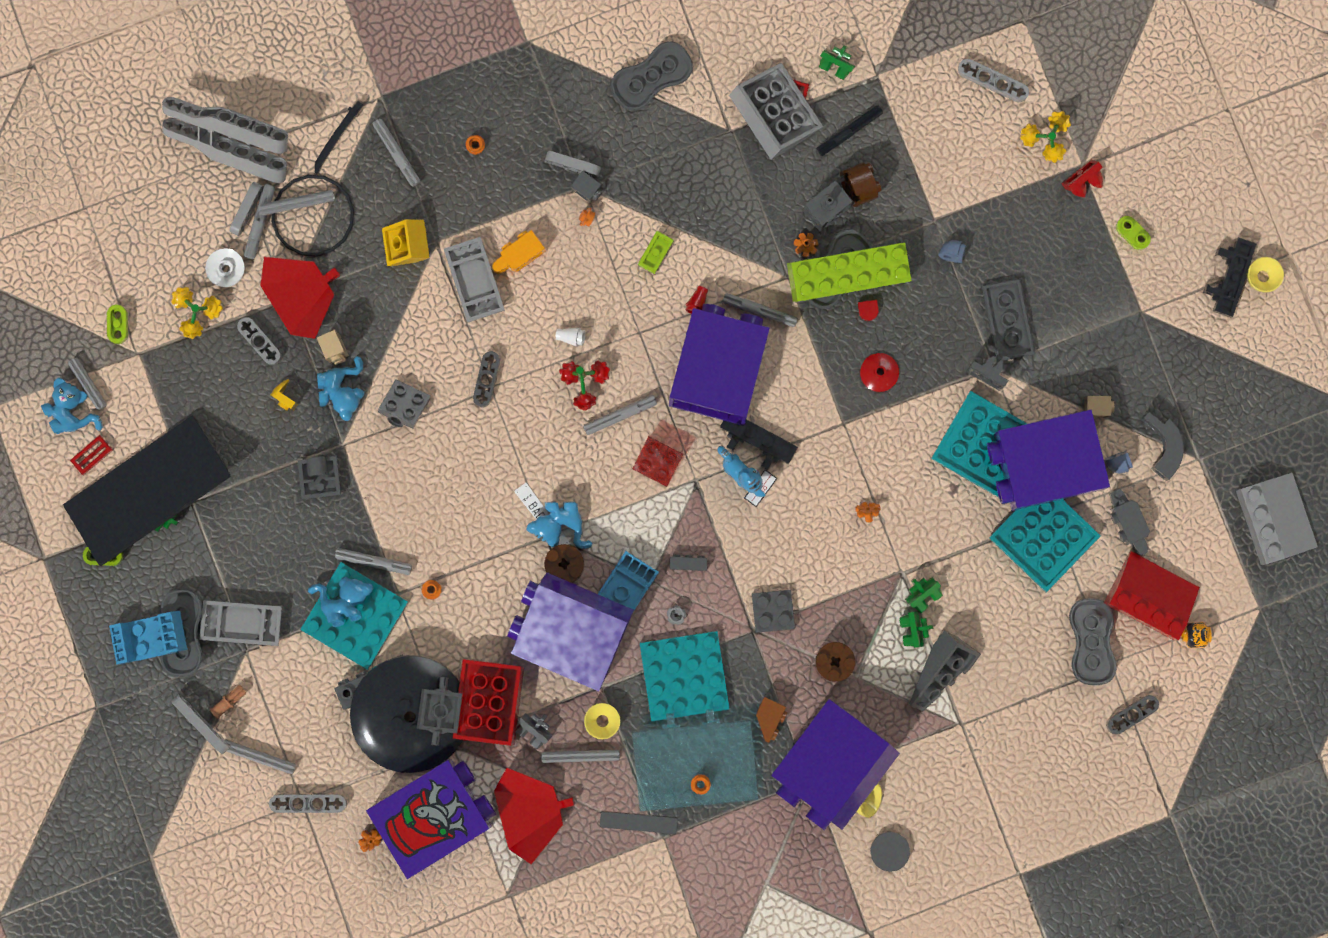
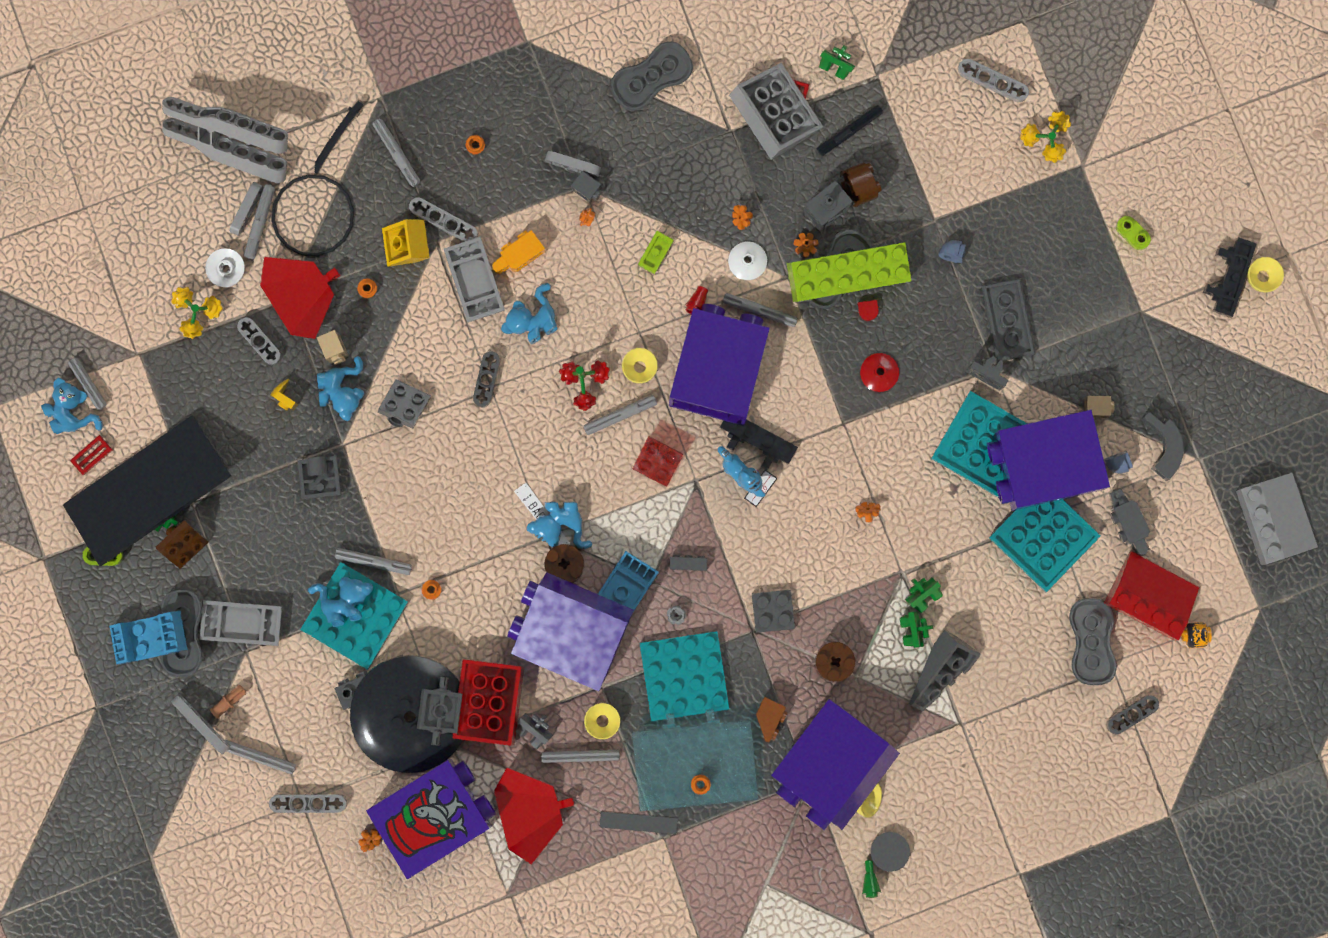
(115, 325): lime plate -> none
(181, 544): none -> reddish brown plate
(296, 202): light grey axle -> none
(367, 294): none -> orange plate
(444, 219): none -> light grey beam
(521, 319): none -> dark azure animal
(572, 336): white cone -> none
(639, 355): none -> light yellow piece
(741, 216): none -> orange plant
(745, 270): none -> white dish
(870, 885): none -> green cone
(1089, 172): red tile -> none

